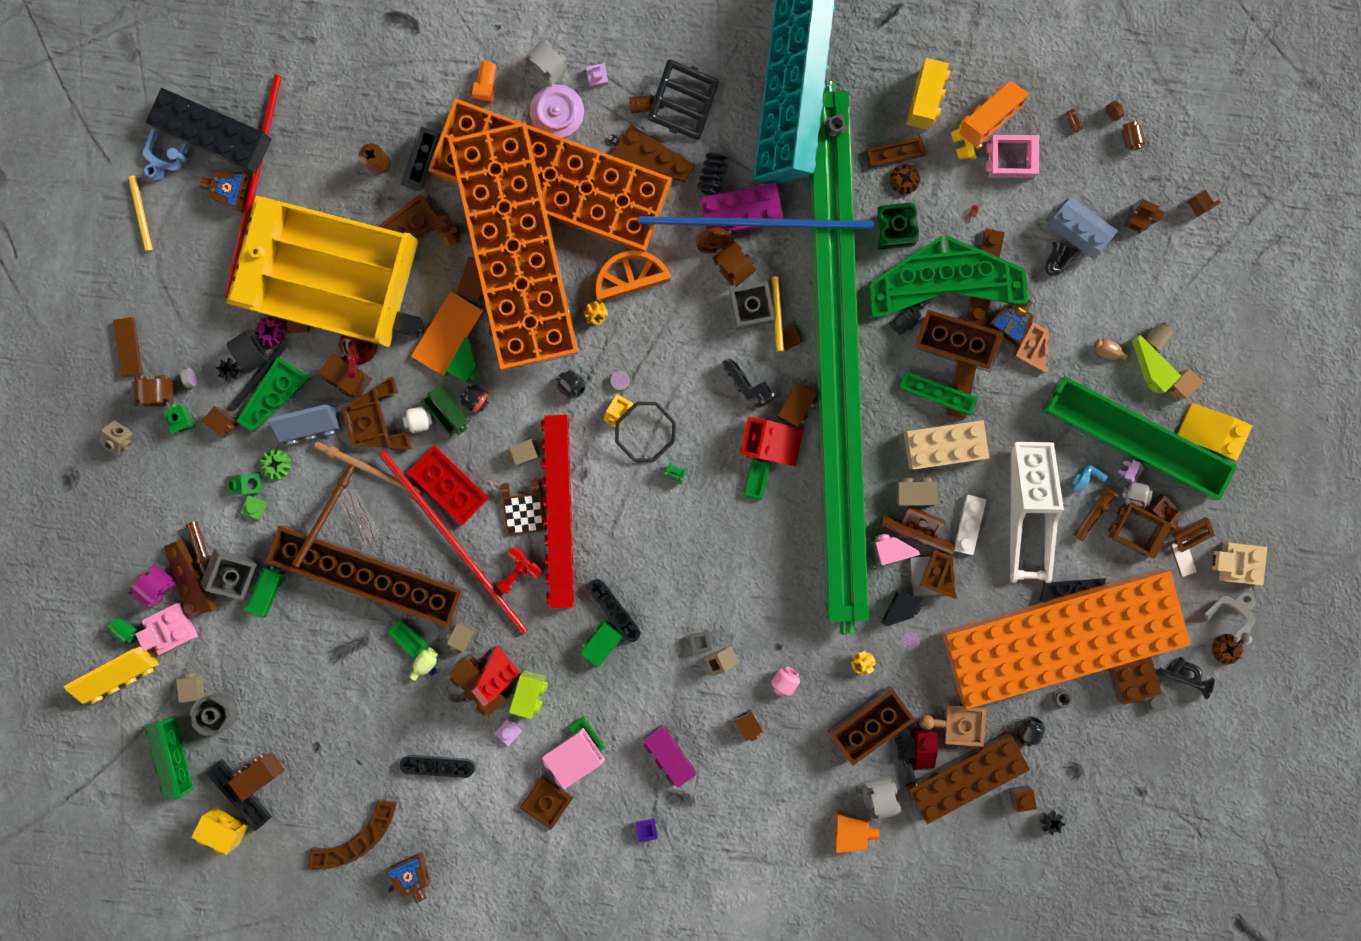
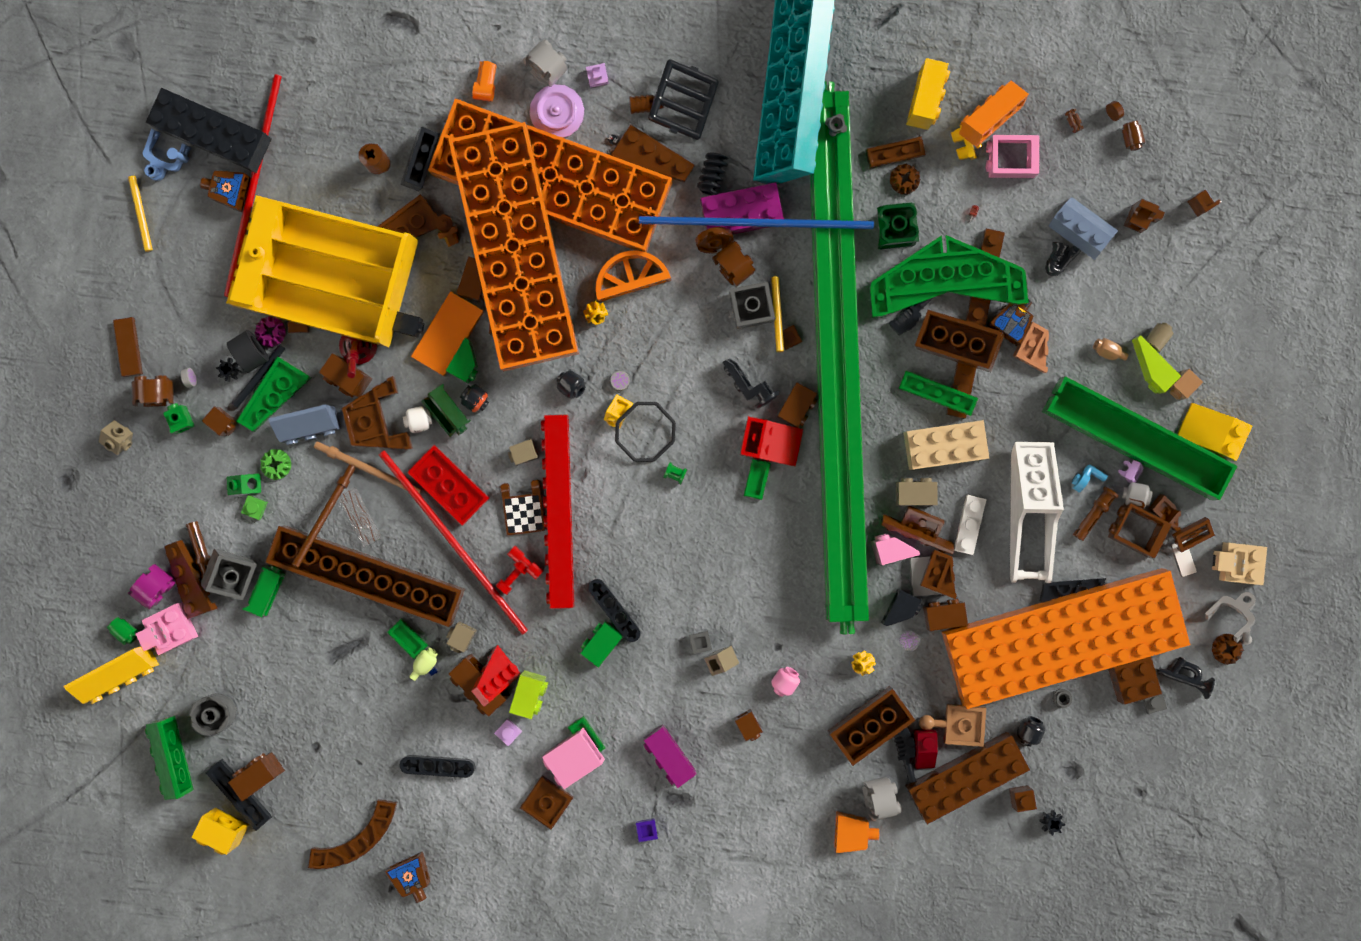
(190, 687): dark tan brick -> none
(945, 615): none -> reddish brown brick

